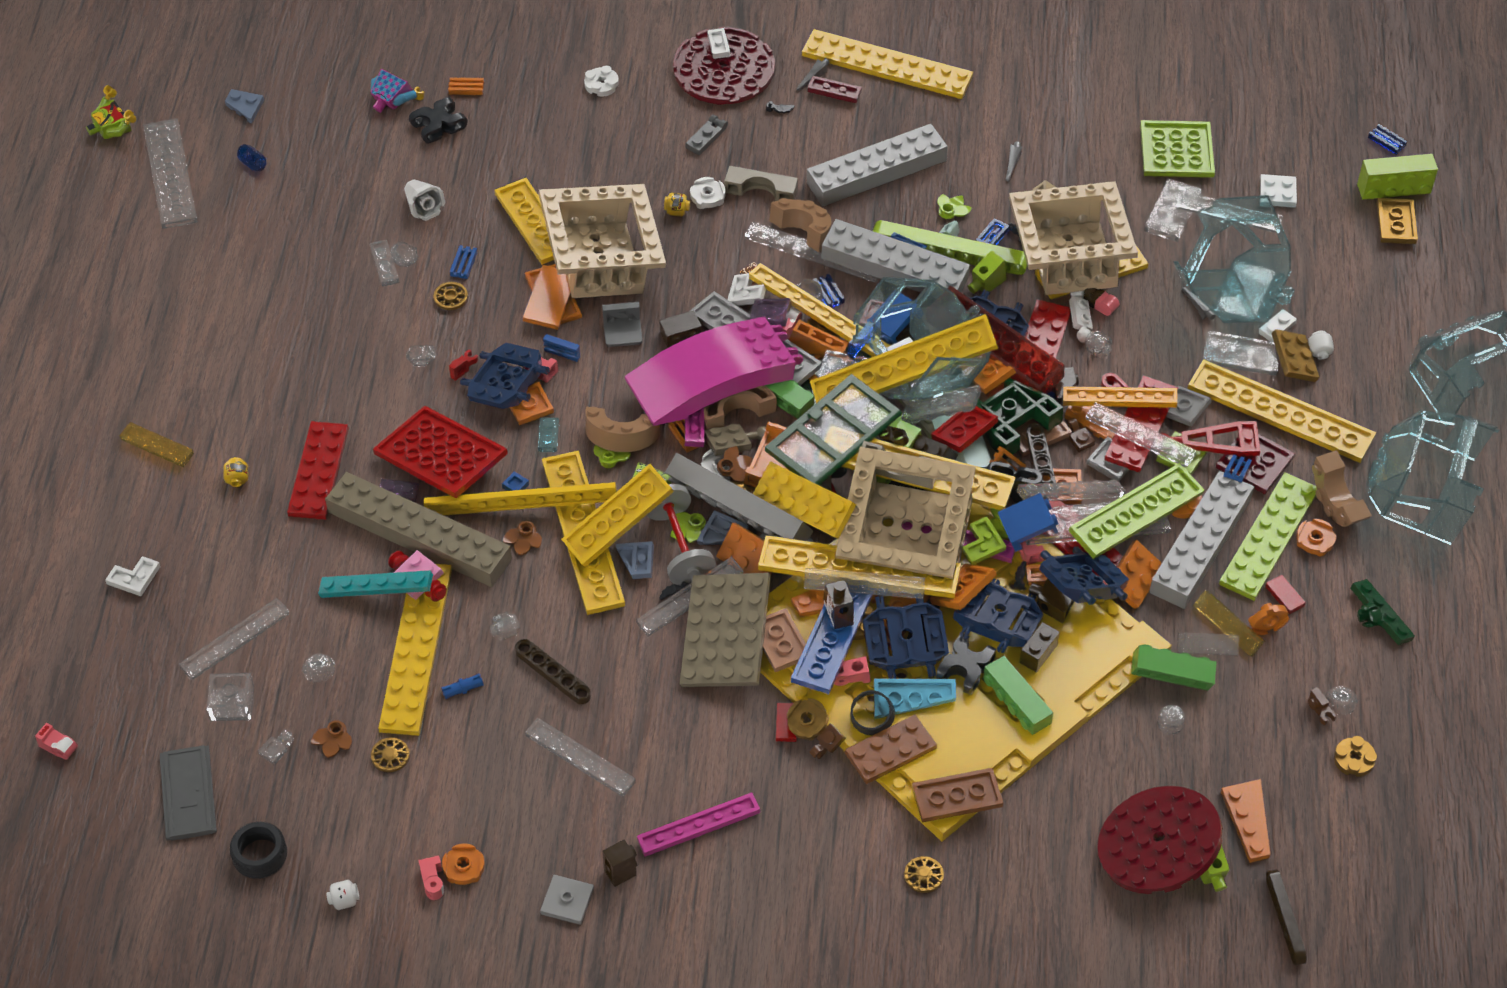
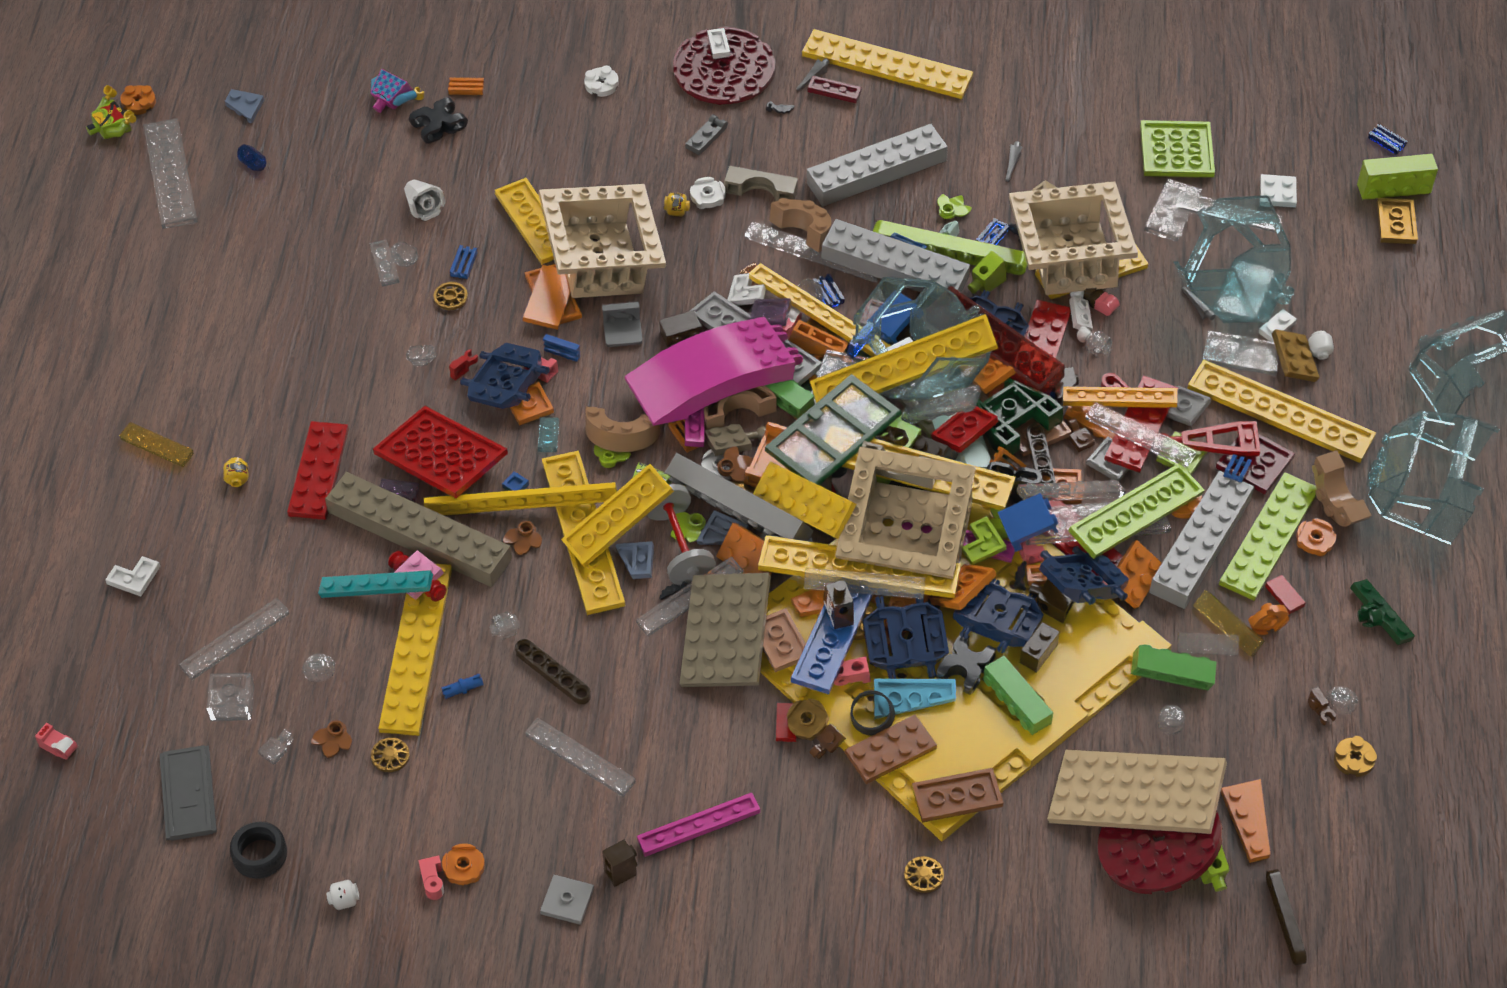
(143, 93): none -> orange plate
(1138, 791): none -> tan plate

